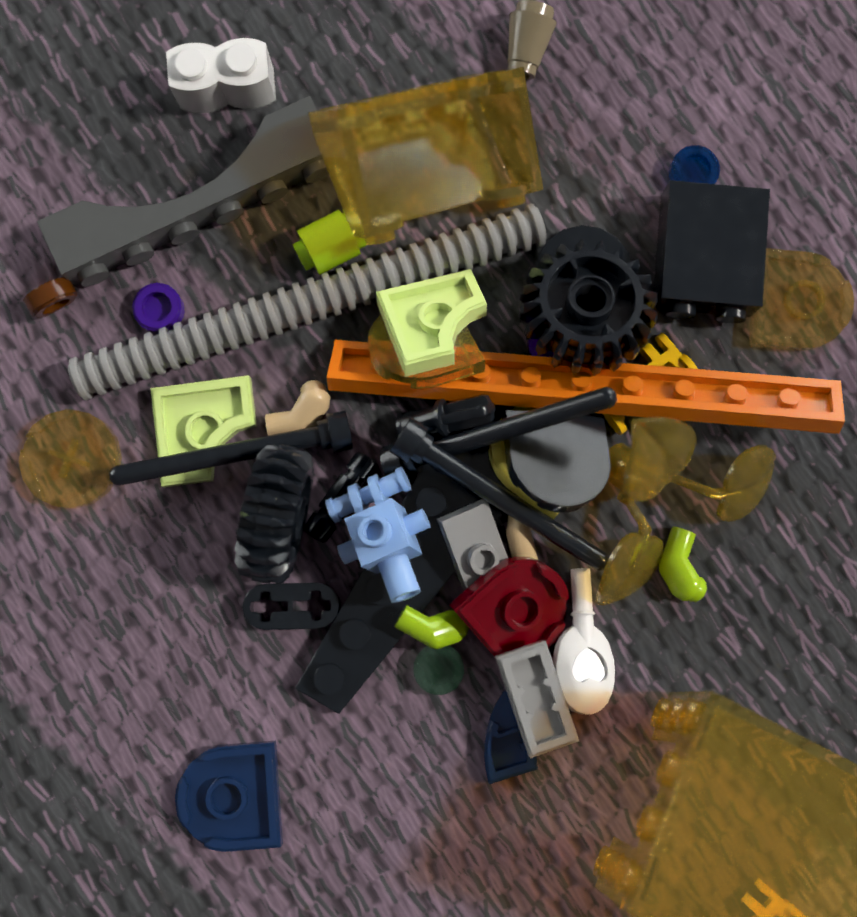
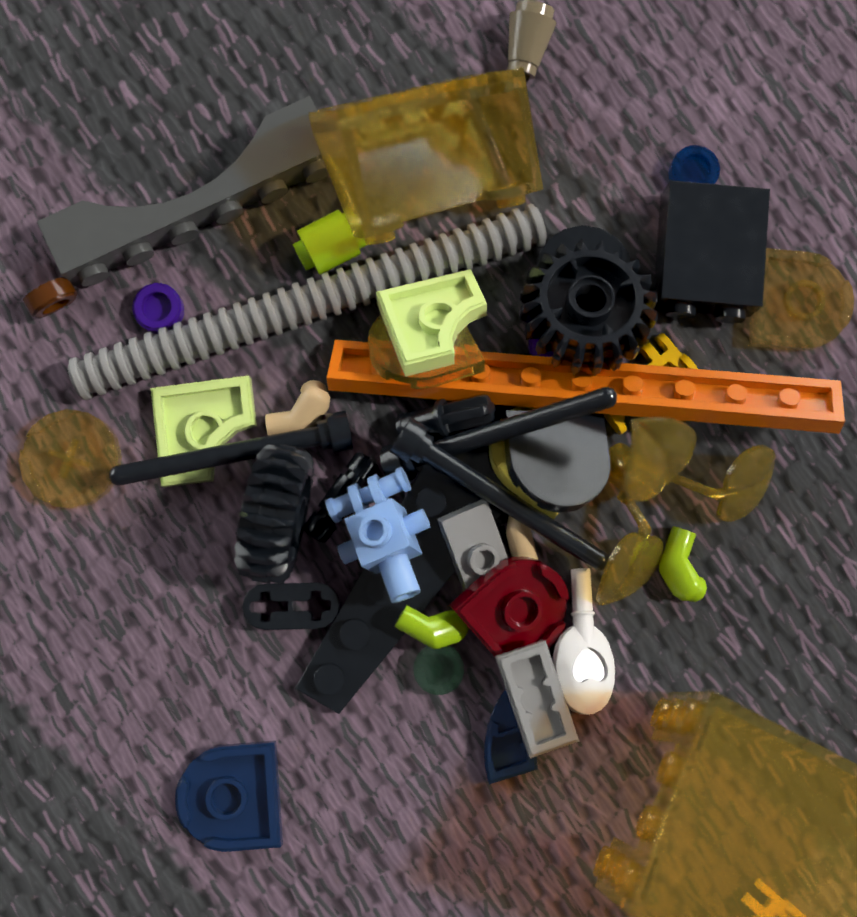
(213, 77): white brick -> none

